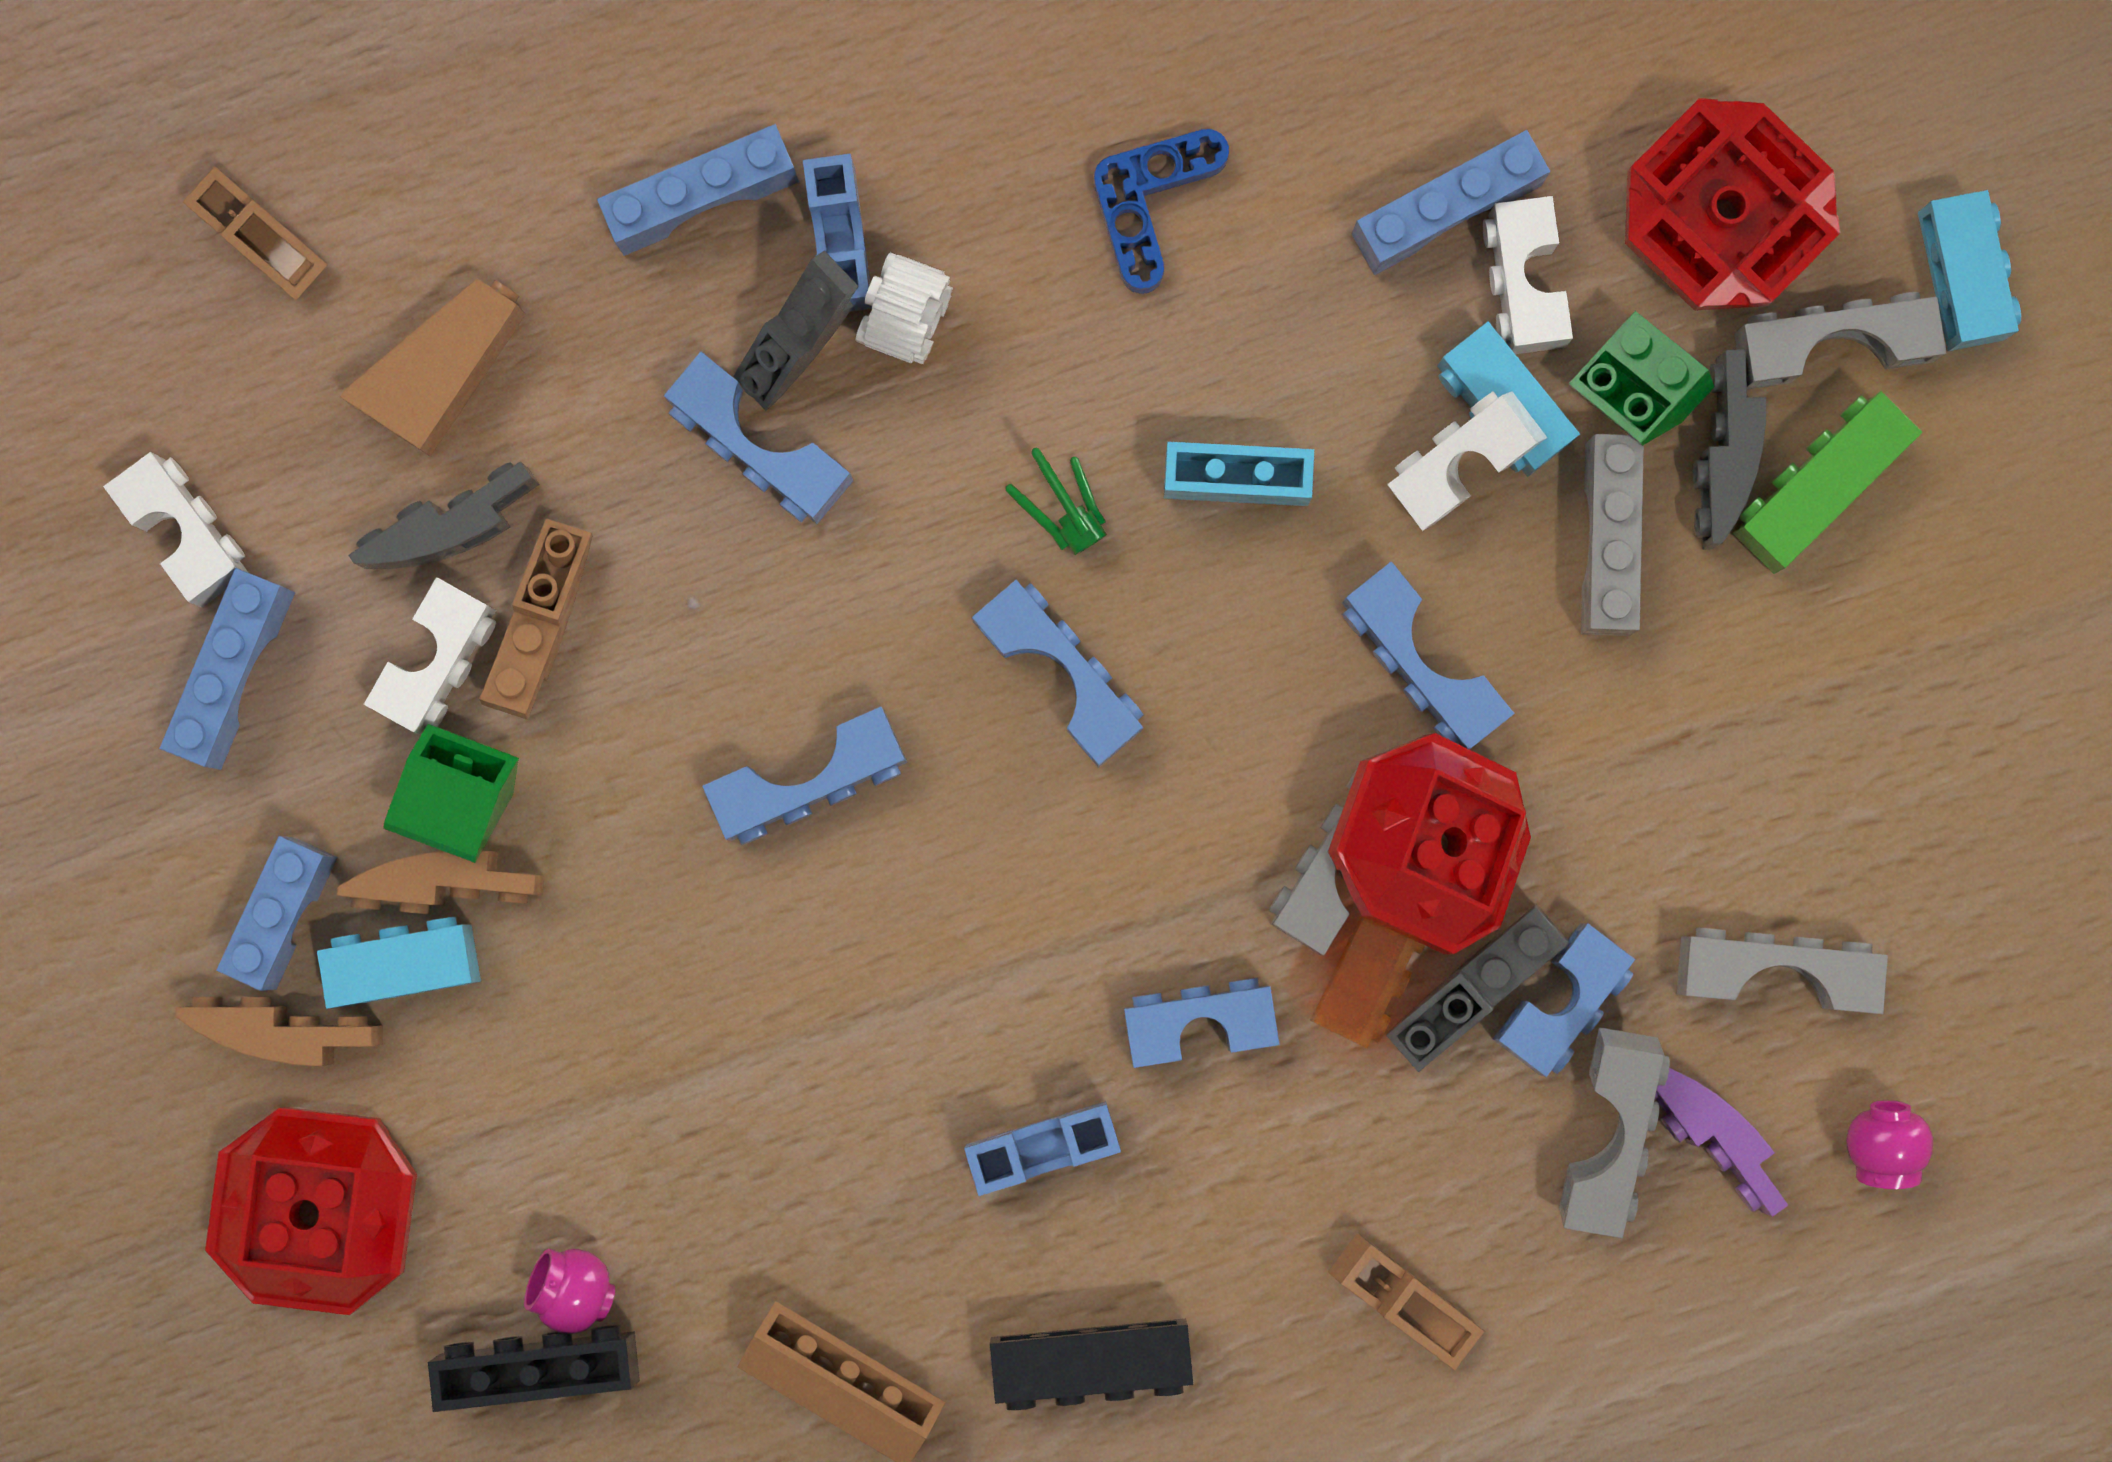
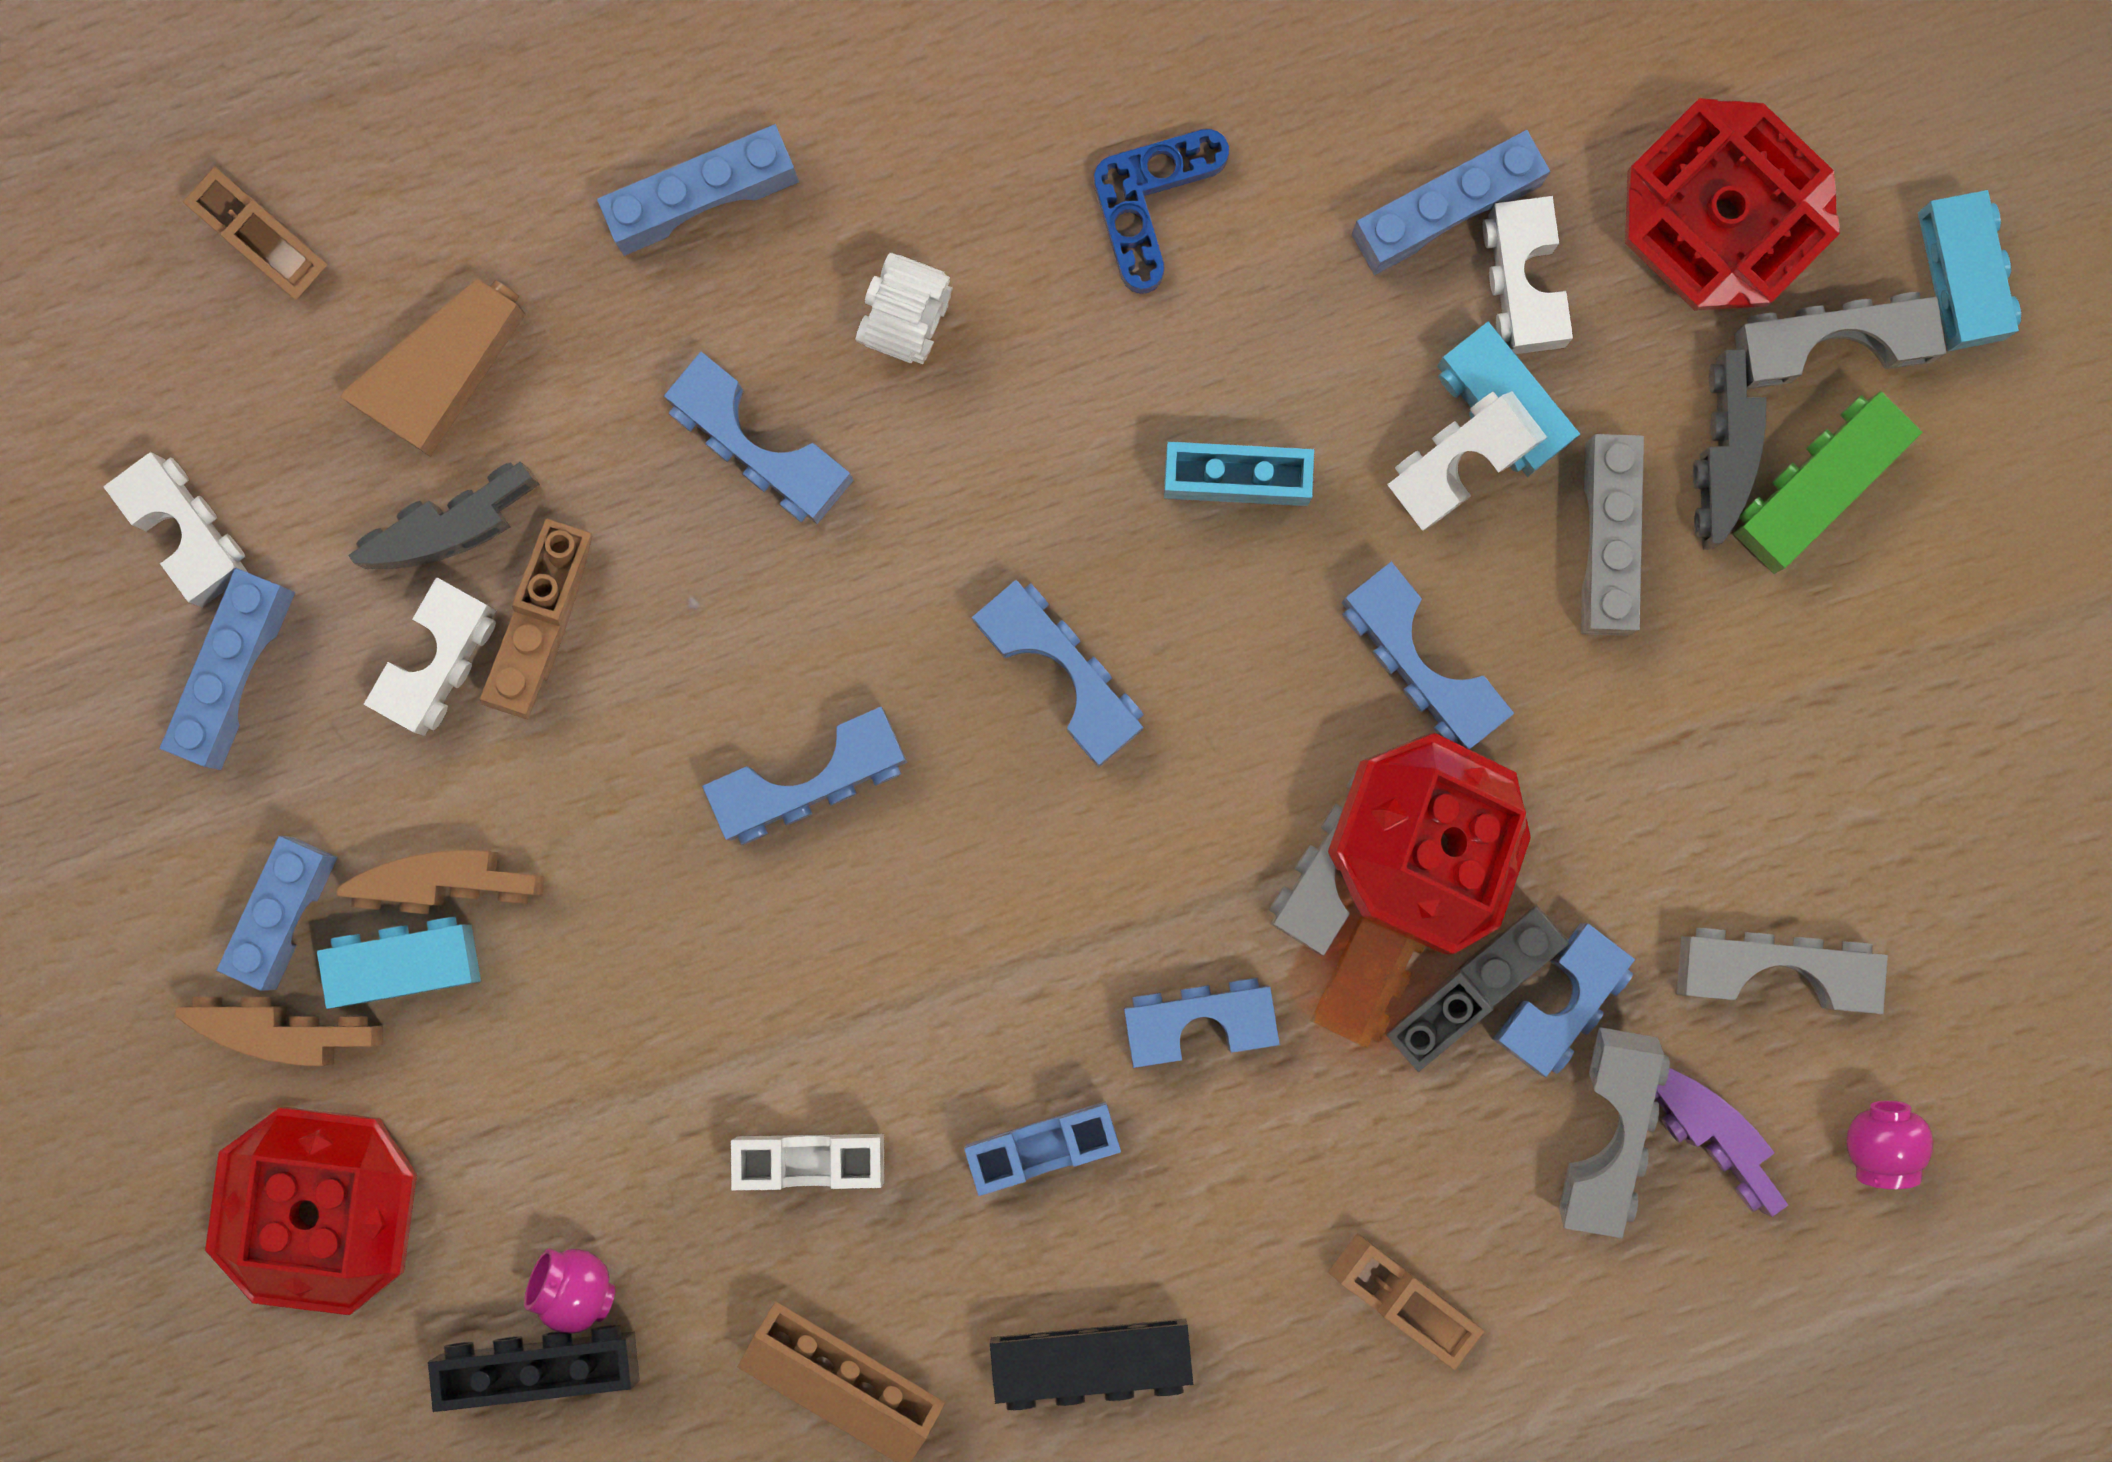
(451, 793): green slope -> none
(798, 331): dark grey slope -> none
(807, 1161): none -> white arch
(838, 219): medium blue arch -> none
(1079, 527): green plant -> none
(1643, 380): green slope -> none

